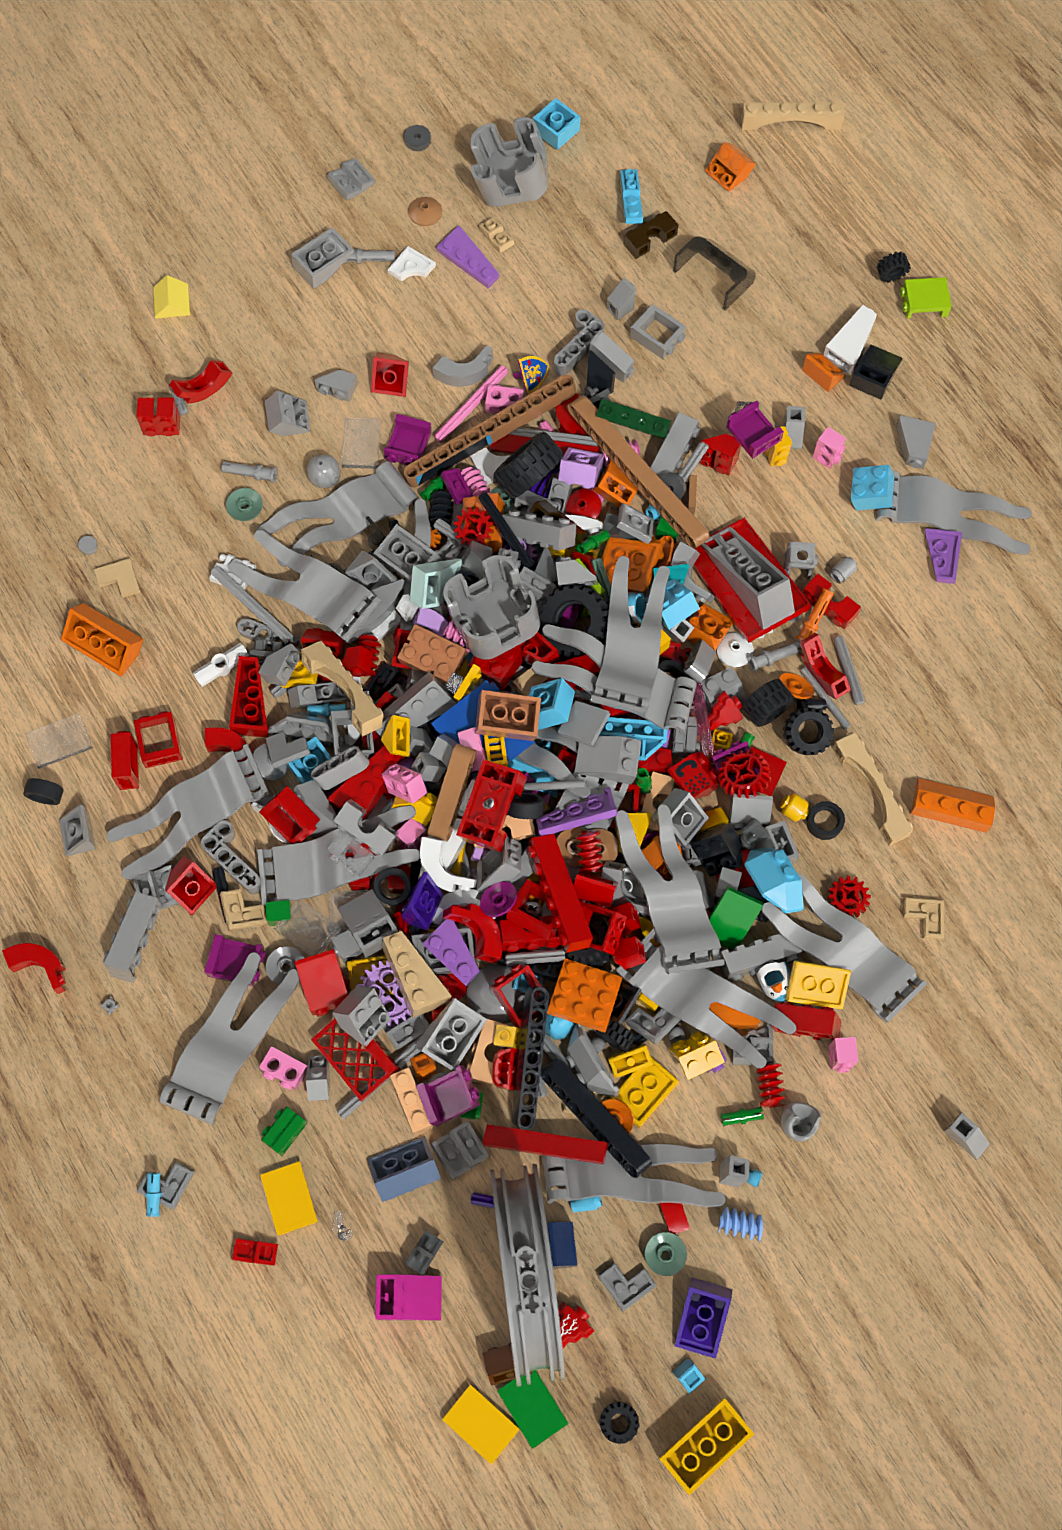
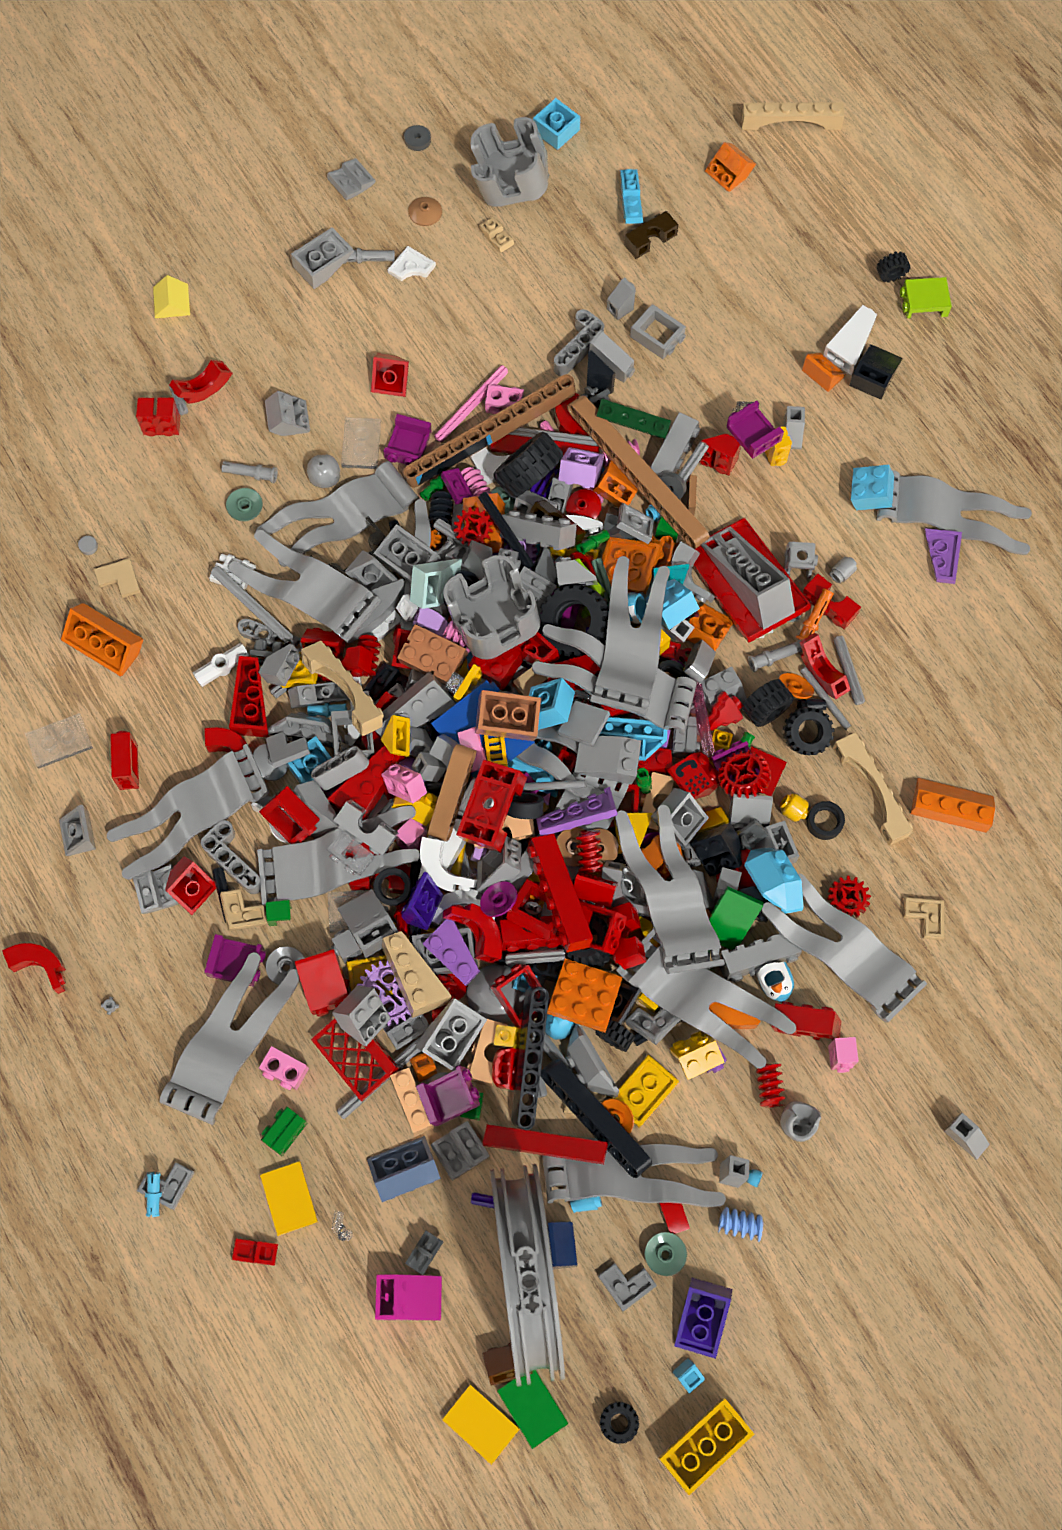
(43, 791): black tyre -> none
(132, 936): light grey wedge -> none
(163, 756): red window -> none
(308, 929): clear tile -> none
(318, 1078): light grey slope -> none
(337, 384): light grey slope -> none
(463, 374): light grey arch -> none
(467, 256): medium lavender wing -> none
(532, 371): shield -> none
(573, 1324): red rock -> none
(598, 1043): light grey hinge -> none
(630, 1061): yellow slope -> none
(676, 1034): light grey hinge -> none
(724, 260): clear smoke windscreen -> none
(731, 656): white dish -> none
(742, 1116): green pin -> none
(762, 1041): light grey slope -> none
(818, 985): yellow tile -> none
(829, 448): bright pink brick -> none
(915, 440): light grey slope -> none

